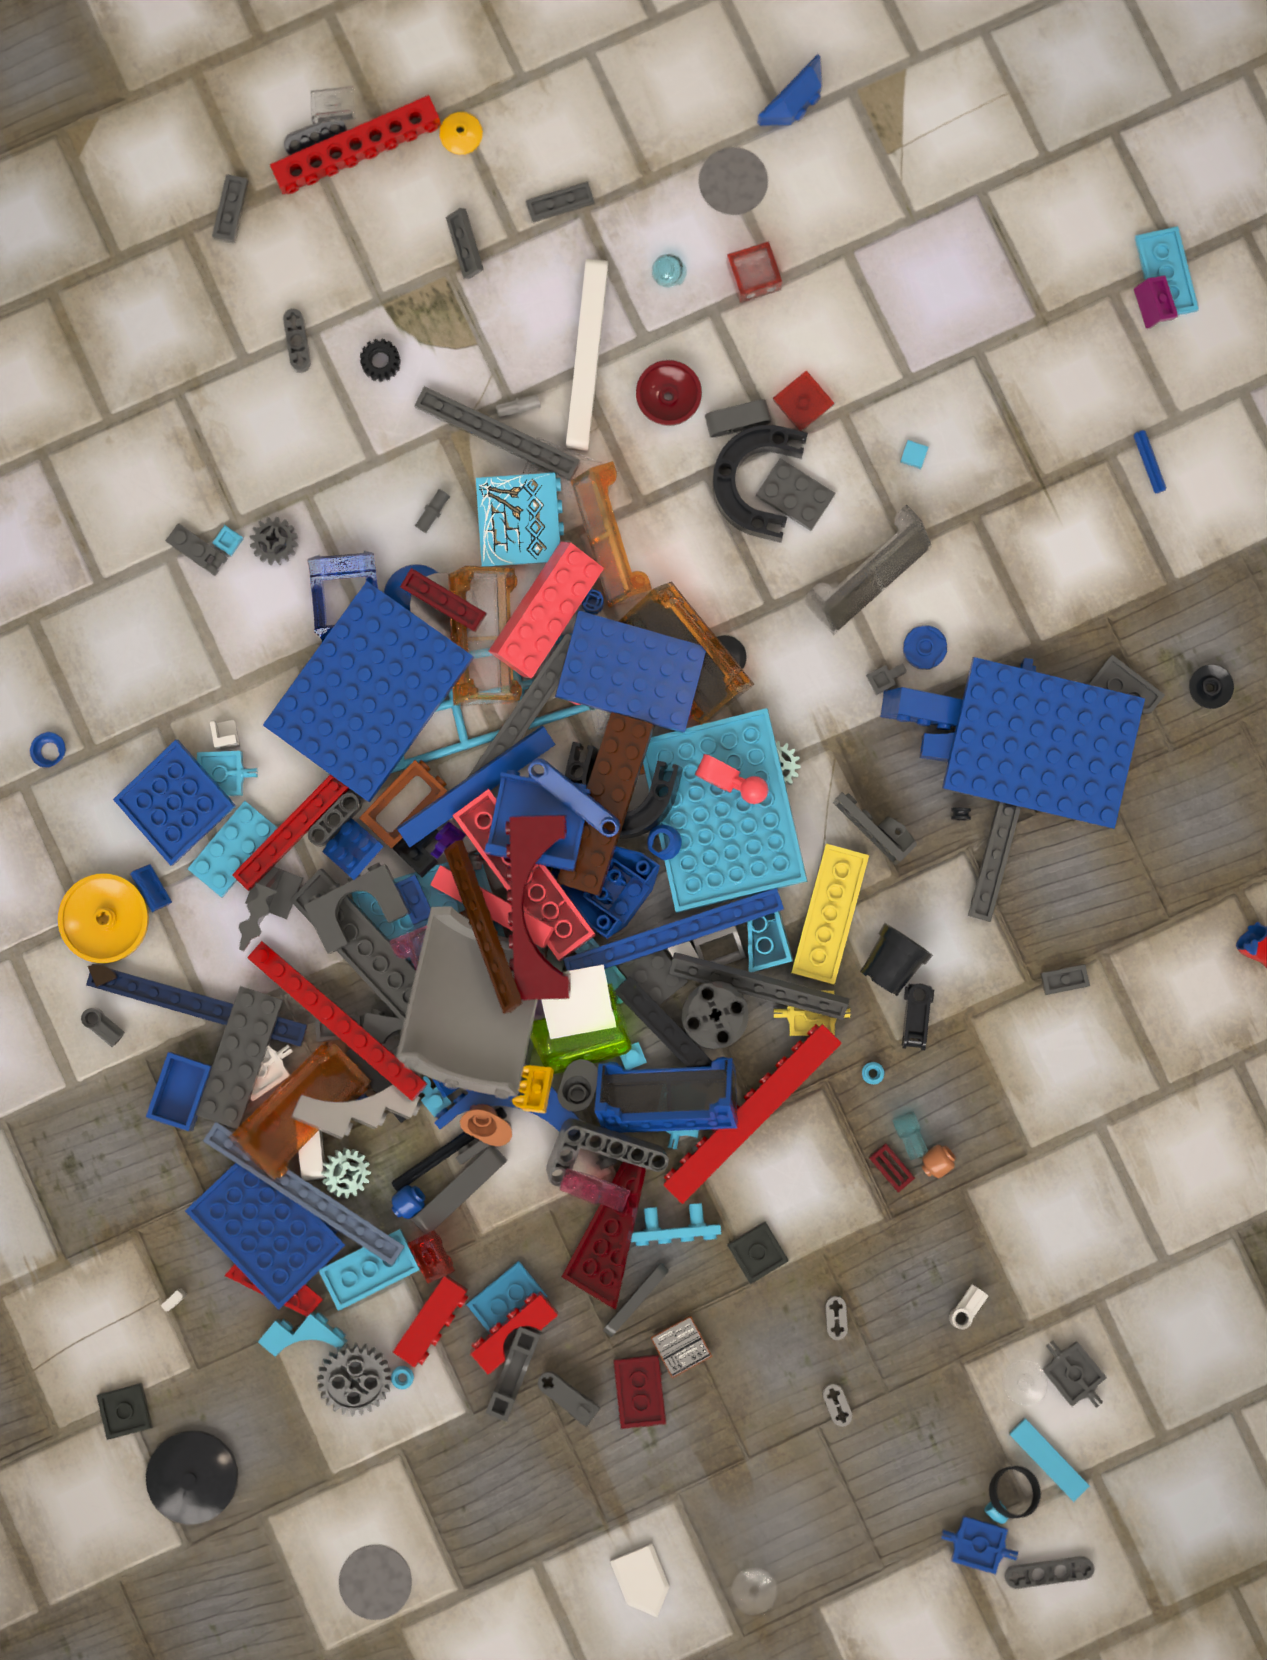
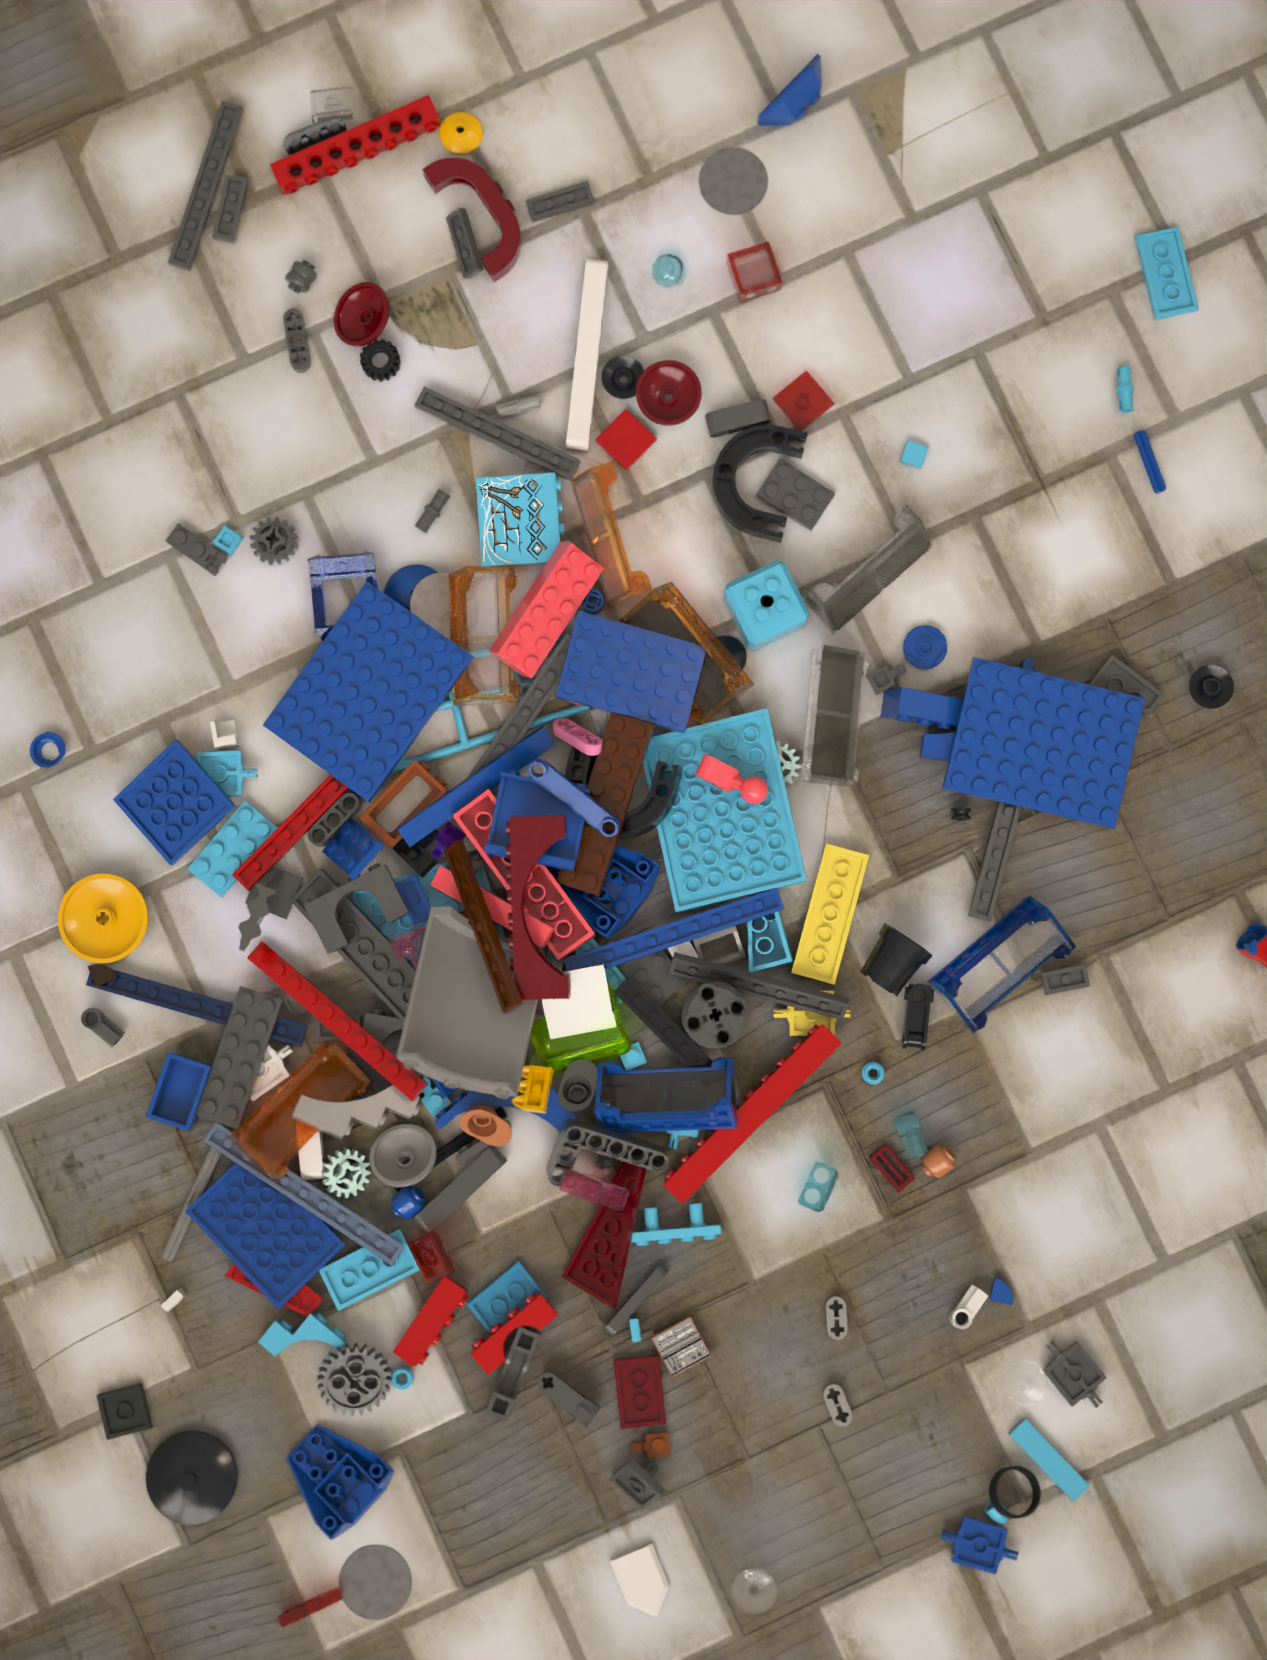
(151, 888): blue plate -> none
(197, 1190): none -> light grey axle
(205, 185): none -> dark grey plate
(301, 276): none -> dark grey piece
(310, 1607): none -> clear red beam
(337, 1479): none -> blue wedge
(361, 314): none -> dark red dish
(397, 1146): none -> light grey dish
(443, 600): dark red tile -> none
(462, 171): none -> dark red arch
(577, 736): none -> bright pink beam
(617, 368): none -> black dish
(626, 439): none -> red tile
(635, 1329): none -> medium azure tile
(638, 1482): none -> dark grey tile
(655, 1444): none -> dark orange plate
(674, 845): blue piece -> none
(757, 1252): pearl dark grey tile -> none
(762, 624): none -> medium azure plate
(829, 1185): none -> clear light blue piece
(833, 716): none -> windscreen
(882, 836): dark grey plate -> none
(1001, 961): none -> windscreen
(1001, 1292): none -> blue tile
(1049, 1575): dark grey beam -> none
(1125, 389): none -> medium azure pin
(1155, 301): magenta panel -> none

